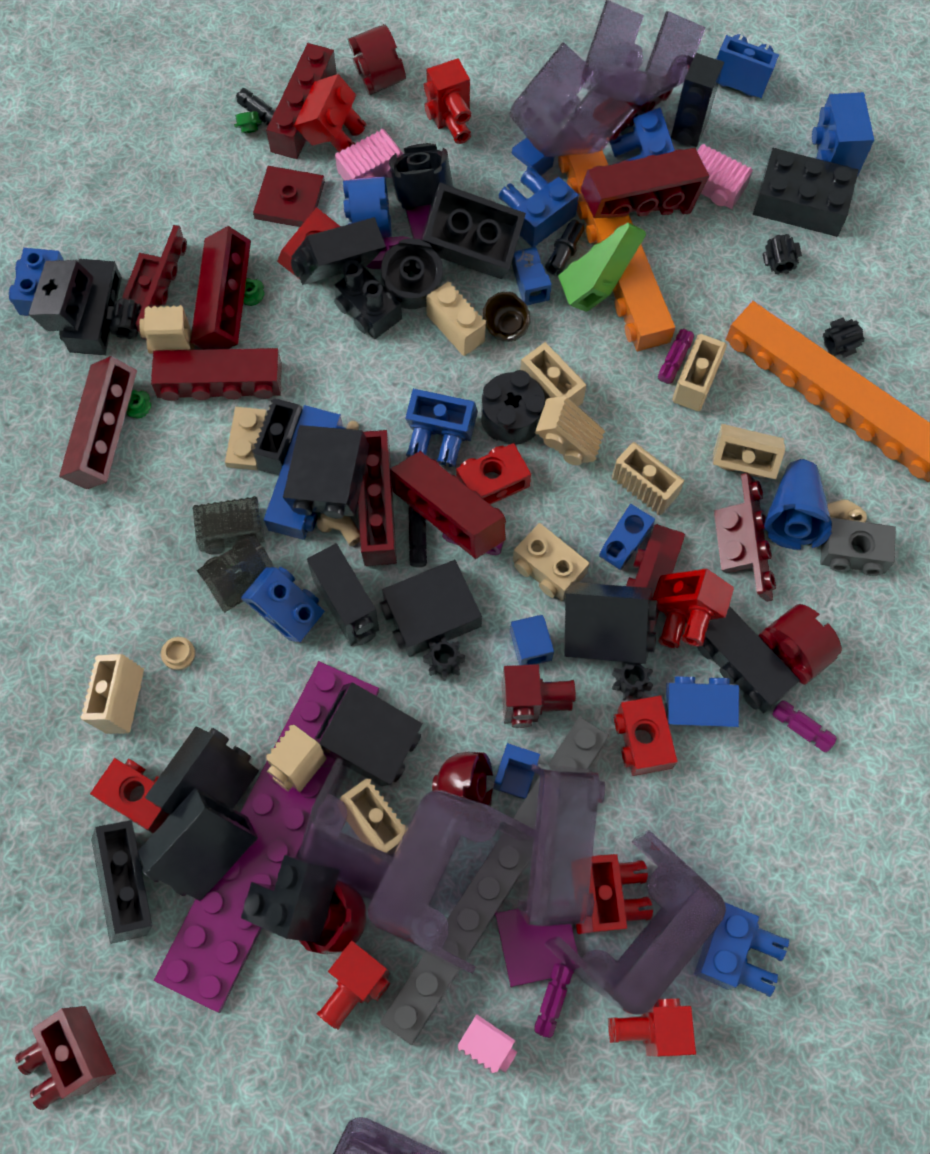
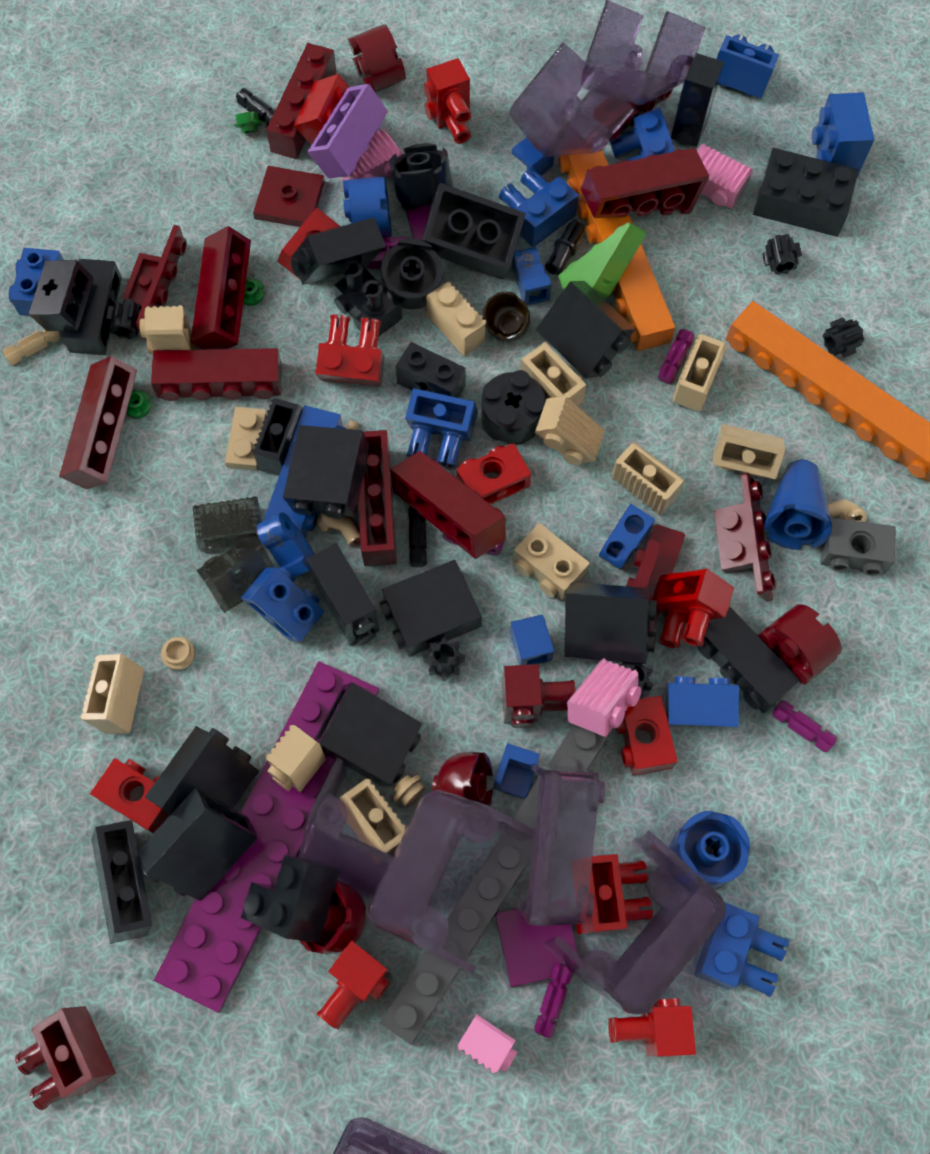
(30, 345): none -> tan axle
(285, 543): none -> blue leg
(348, 131): none -> medium lavender brick
(351, 364): none -> red brick
(408, 790): none -> tan plate
(430, 372): none -> black brick
(585, 329): none -> black brick
(604, 698): none -> bright pink brick
(726, 838): none -> blue brick

